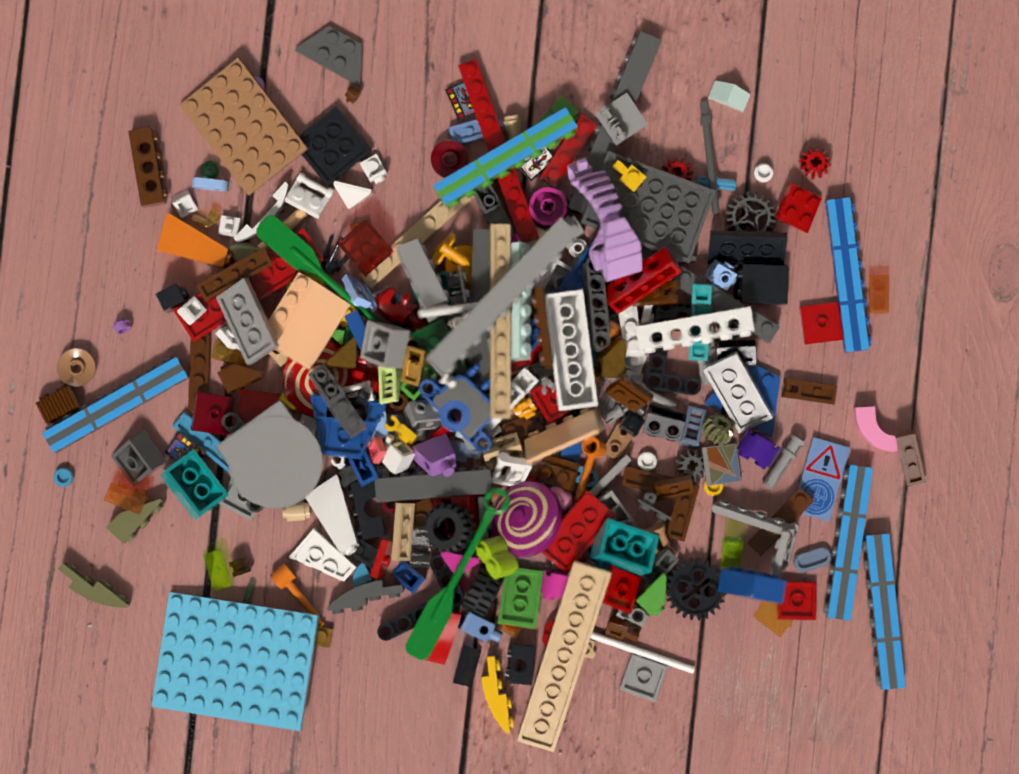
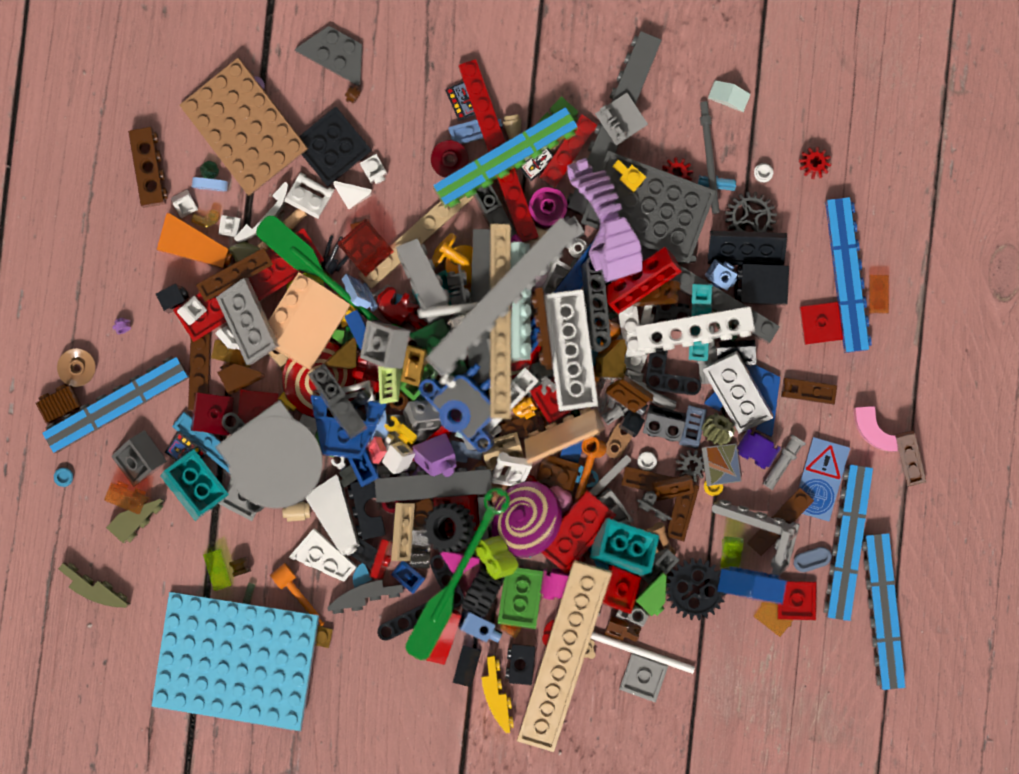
(798, 208): red plate -> none

